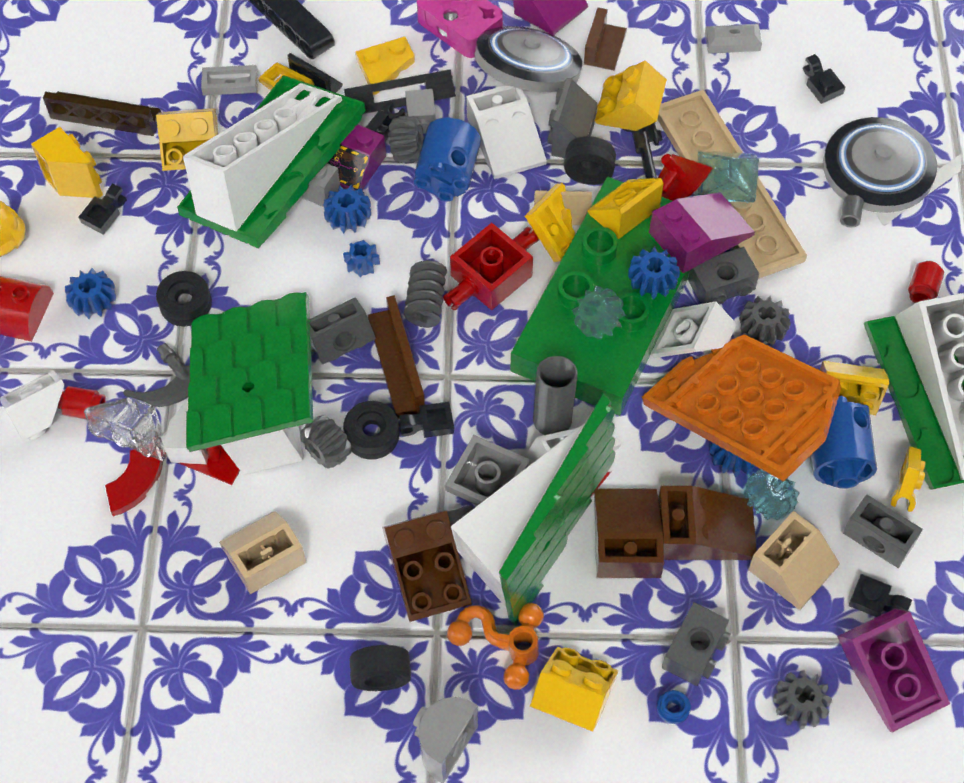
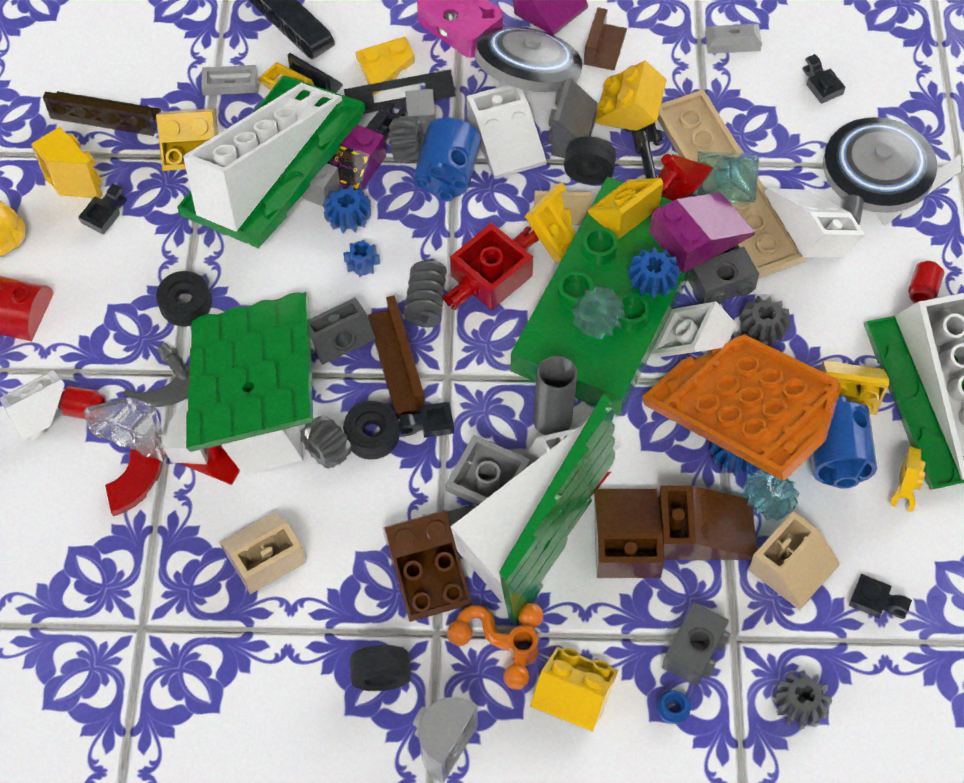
(90, 293): blue gear -> none
(815, 223): none -> white slope
(882, 531): dark grey brick -> none
(894, 668): magenta slope -> none

